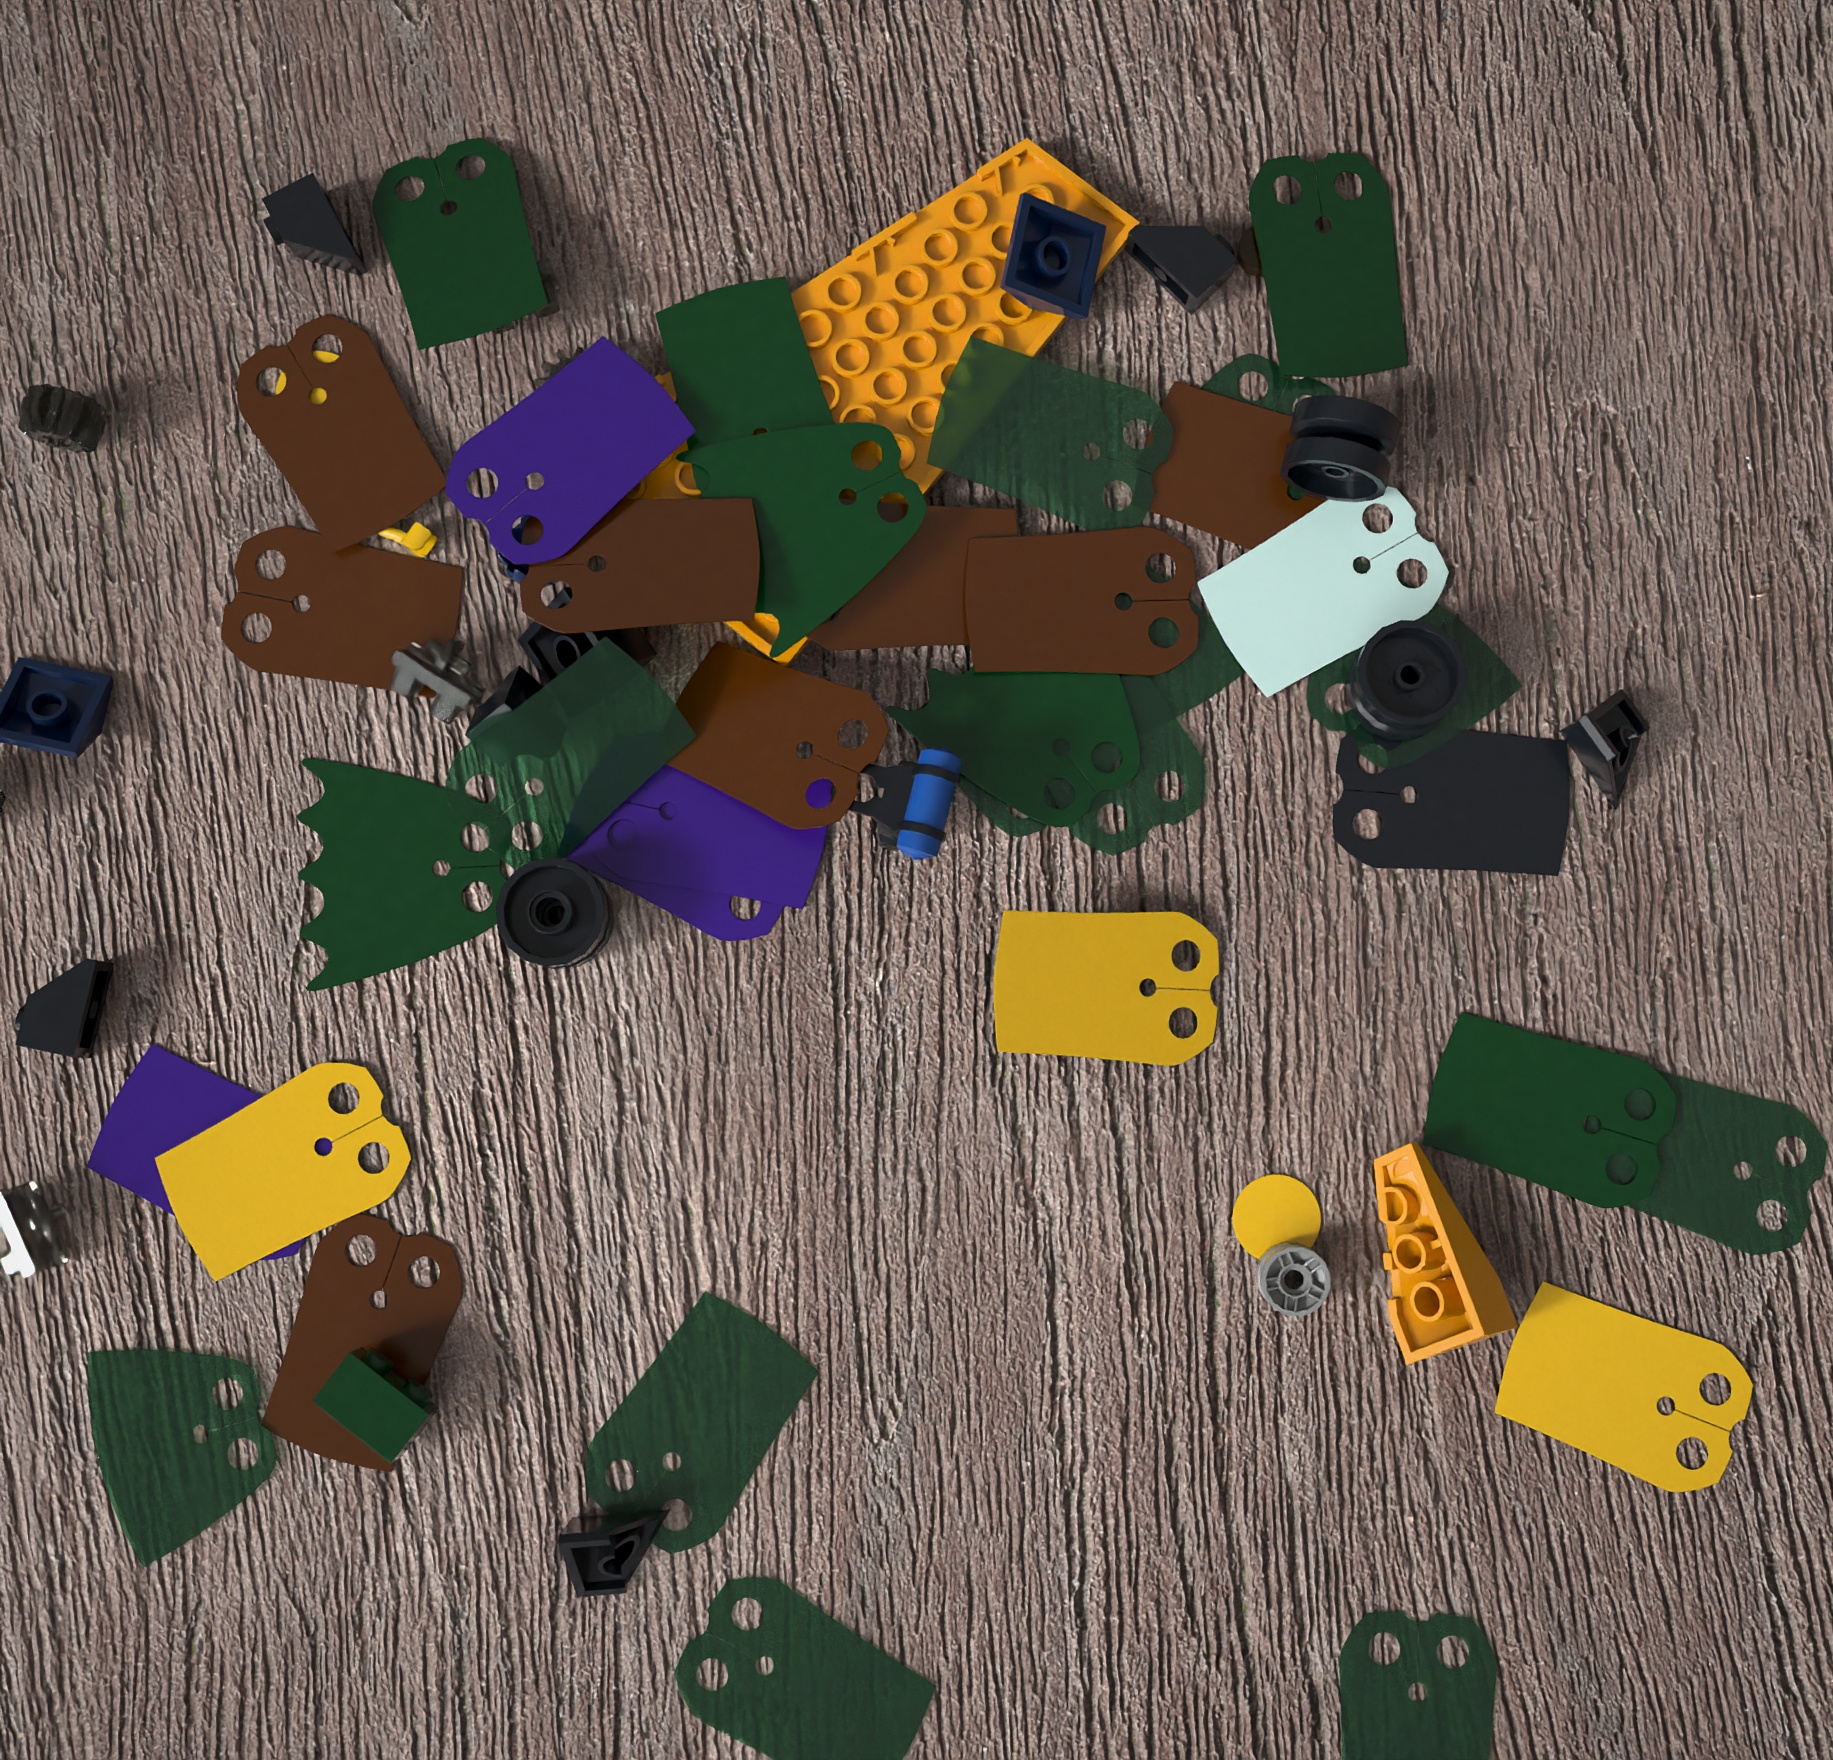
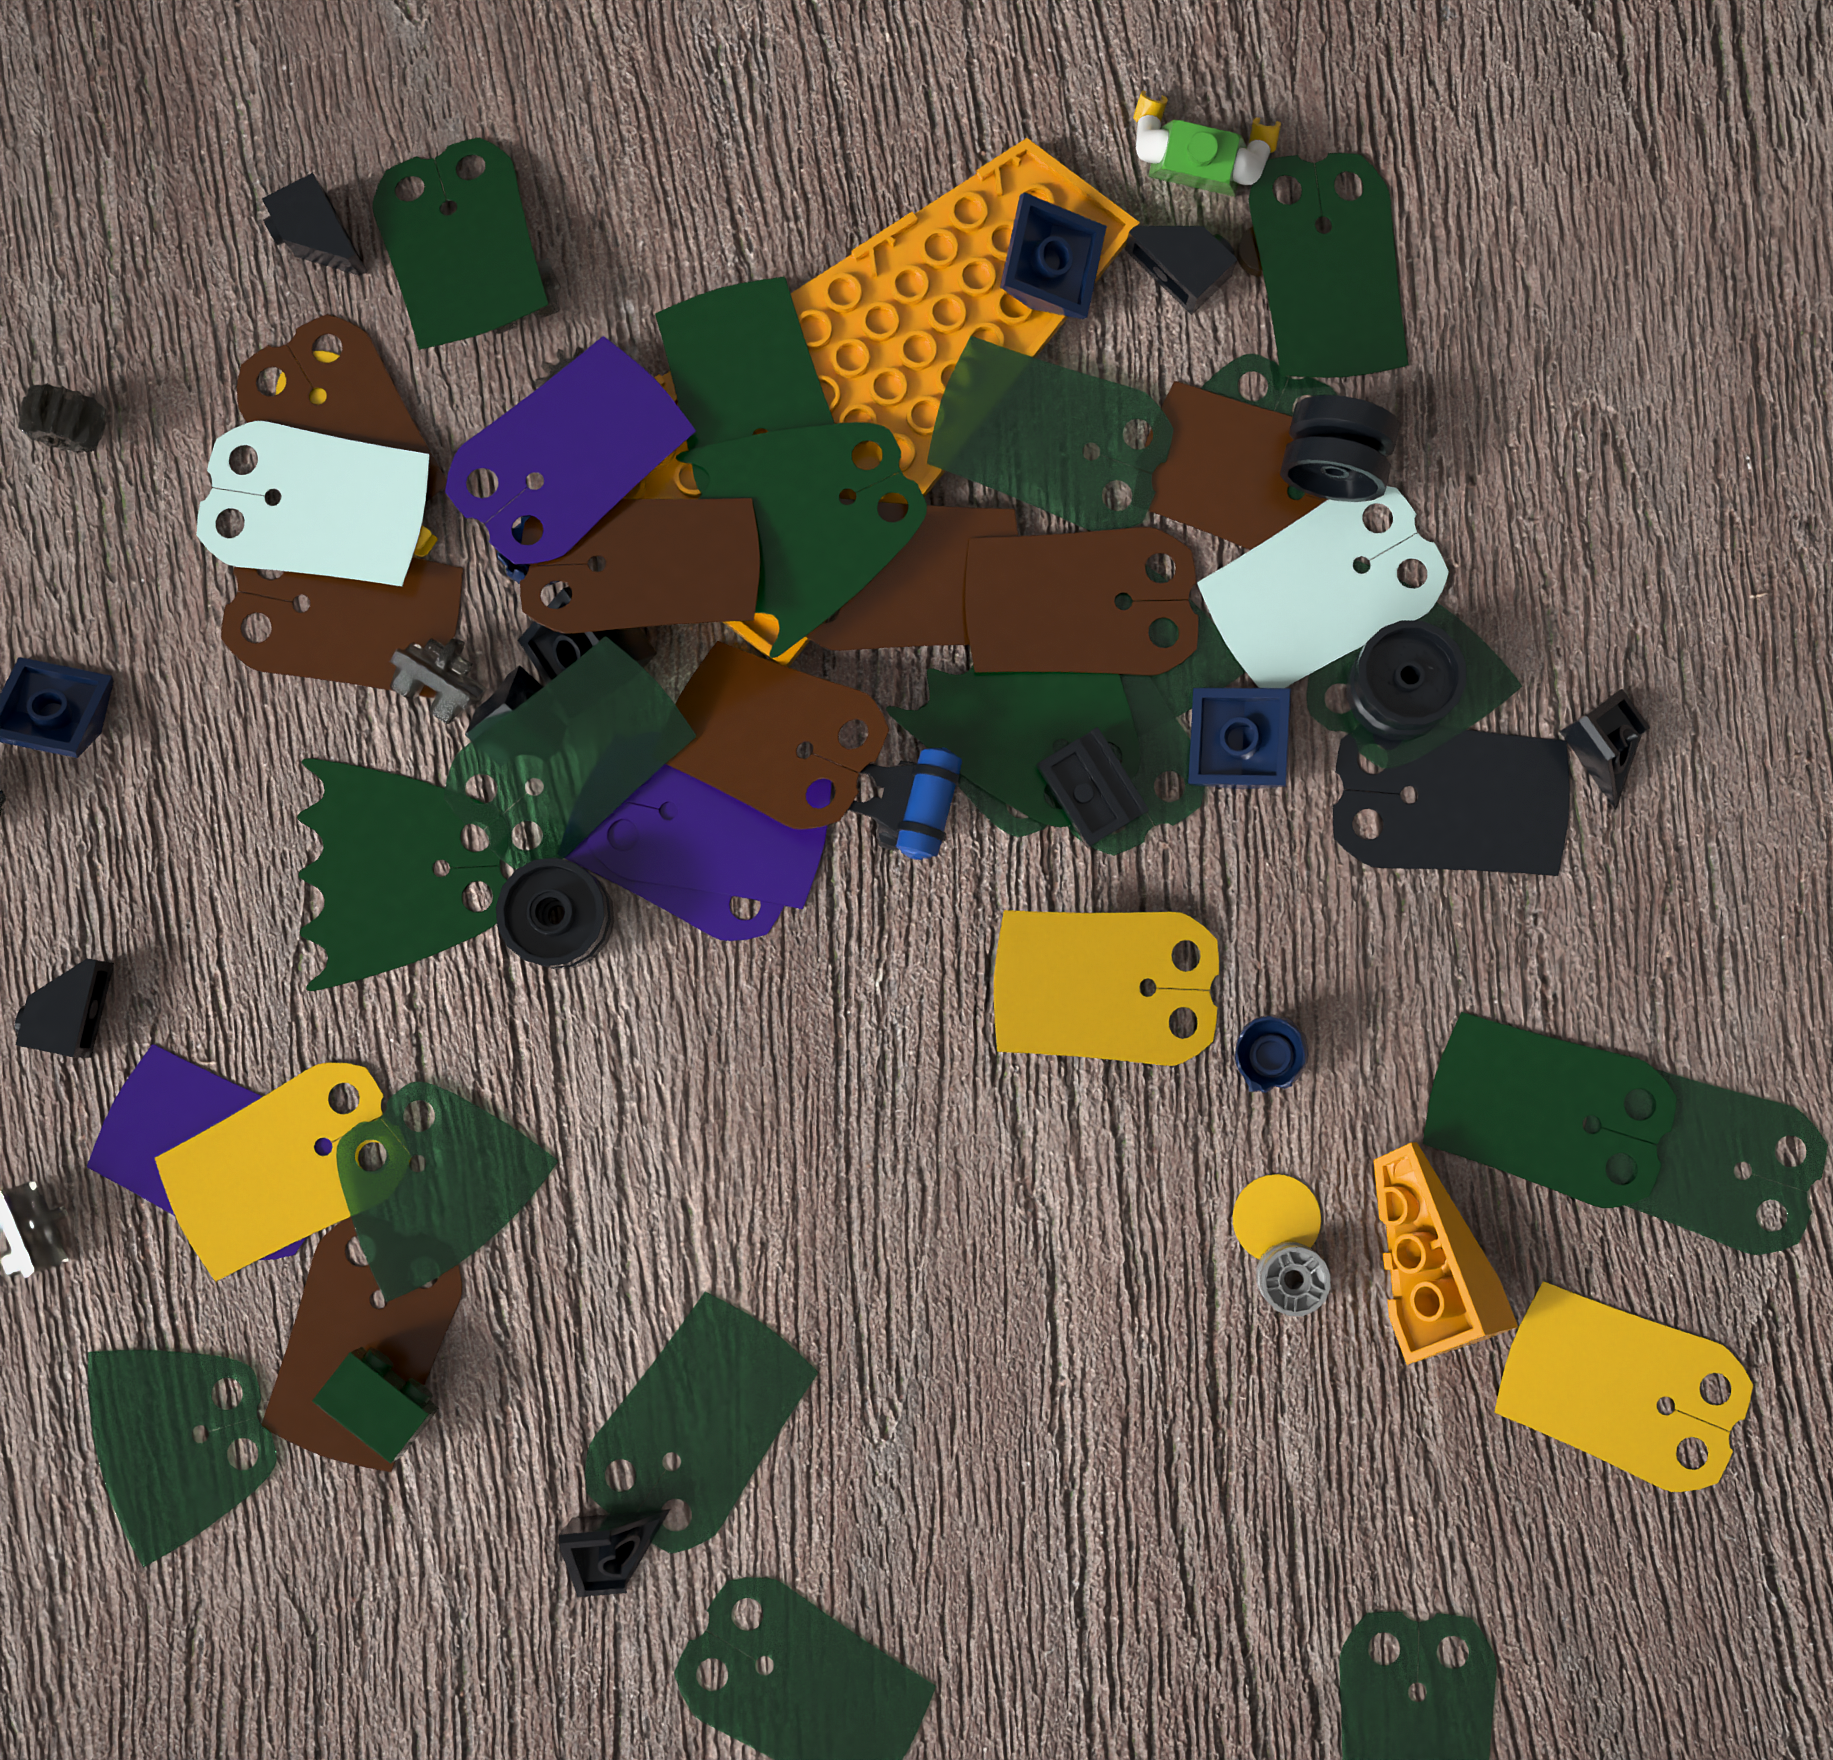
(341, 509): none -> light aqua piece
(435, 1218): none -> clear green piece
(1092, 787): none -> black plate
(1200, 154): none -> torso
(1240, 737): none -> dark blue slope
(1271, 1053): none -> dark blue hair

